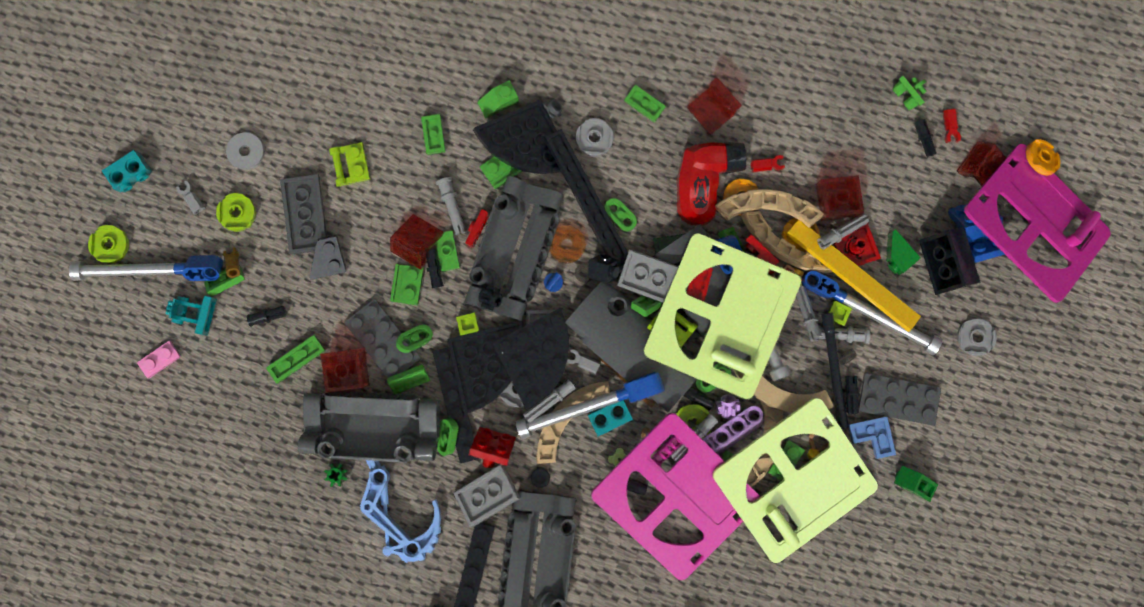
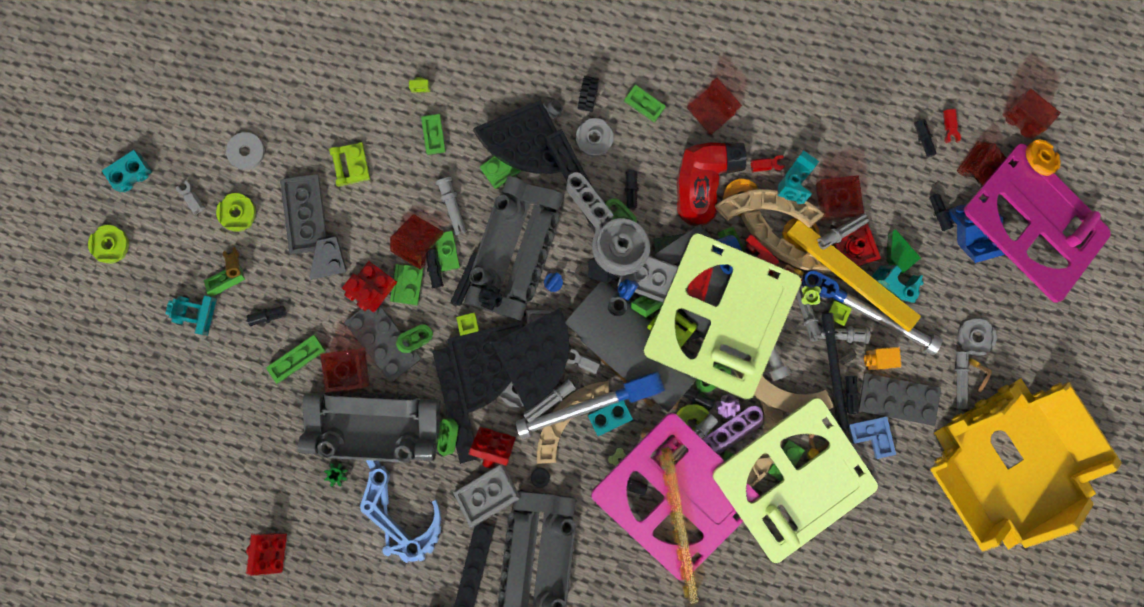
(159, 359): bright pink plate -> none
(195, 269): piece -> none
(262, 553): none -> red plate
(369, 287): none -> red plate
(408, 379): bright green plate -> none
(419, 85): none -> lime plate
(464, 283): none -> black axle
(476, 228): red plate -> none
(498, 99): bright green slope -> none
(577, 249): clear orange tile -> none
(588, 93): none -> black tyre
(610, 231): none -> light grey beam
(627, 289): none -> blue plate
(631, 189): none -> black axle
(677, 518): none -> clear yellow plate
(790, 185): none -> teal tile
(815, 299): none -> lime plate
(883, 358): none -> light orange brick
(888, 277): none -> teal tile
(915, 99): bright green hips -> none
(915, 483): green slope -> none
(941, 212): none -> black axle
(949, 260): black brick -> none
(962, 369): none -> light grey axle
(986, 370): none -> medium nougat piece
(1031, 114): none -> clear red brick
(1042, 493): none -> yellow panel

